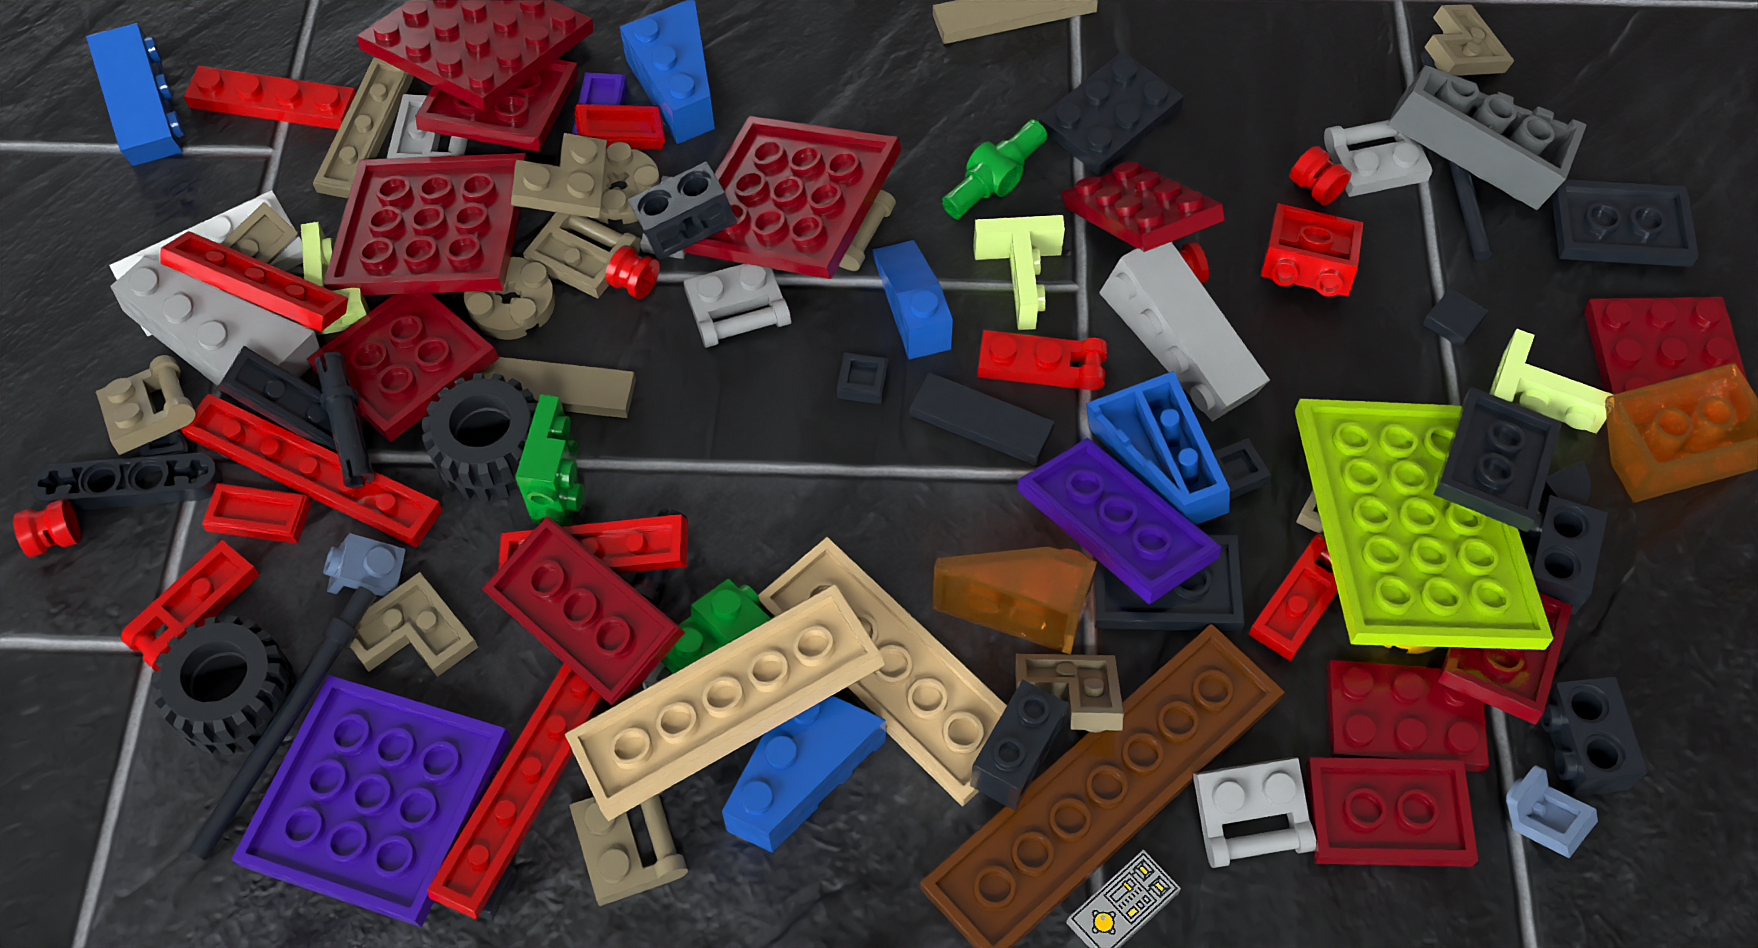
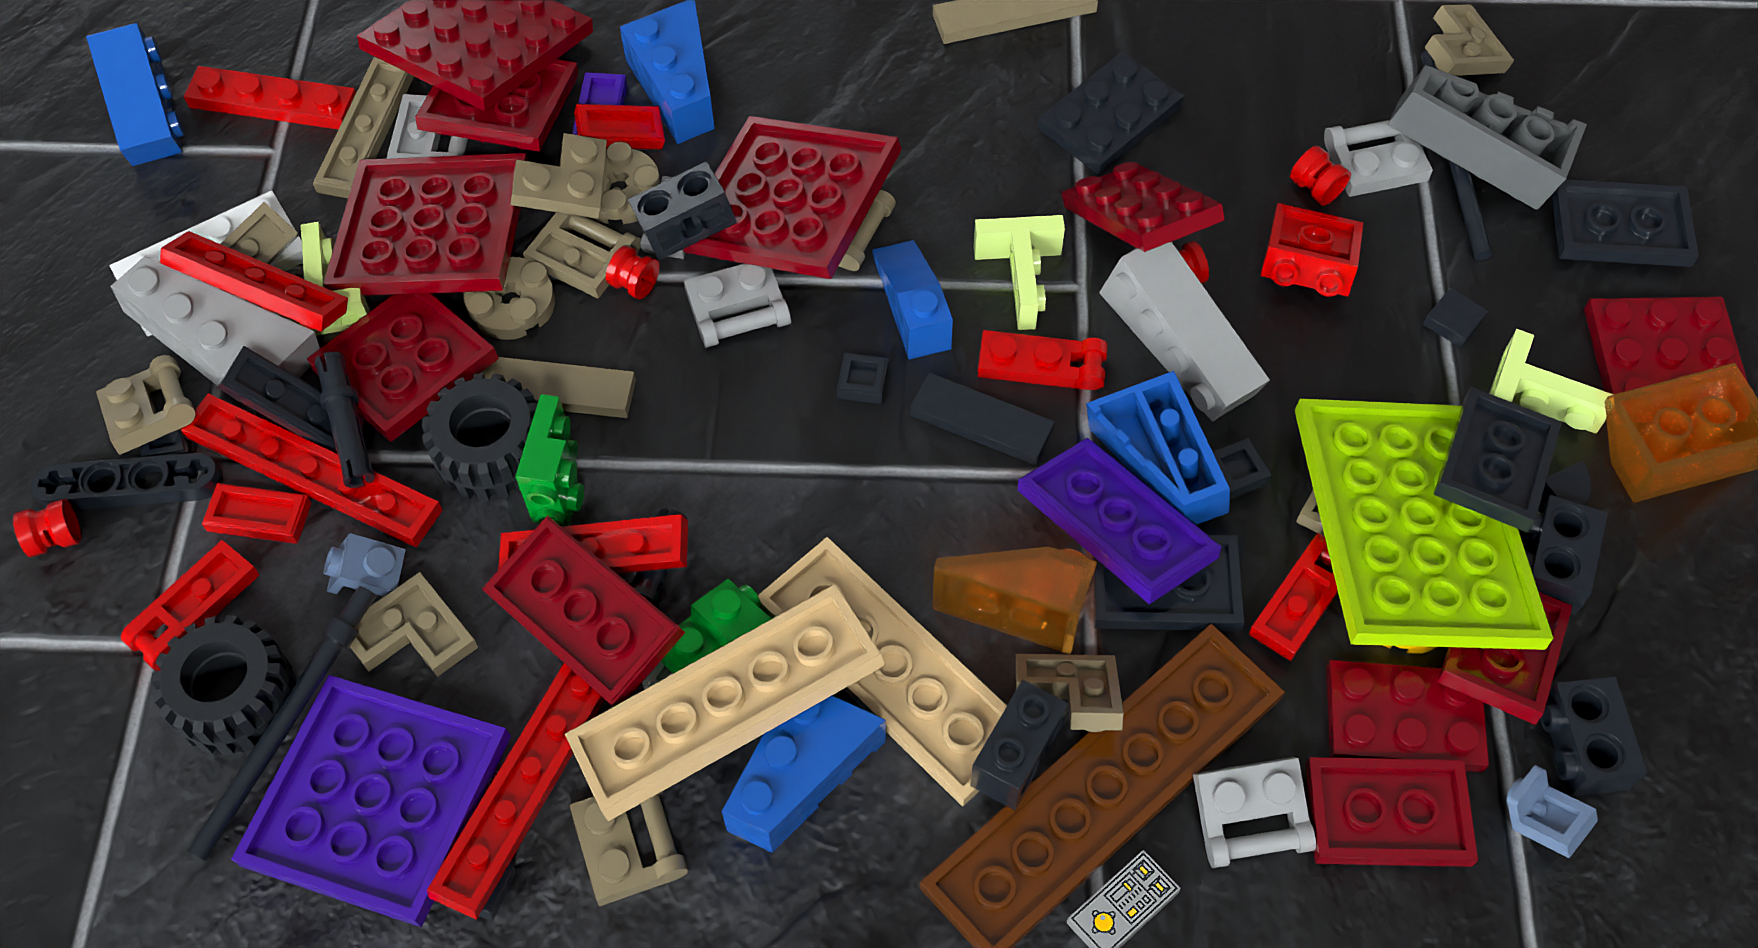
(994, 169): green pin -> none

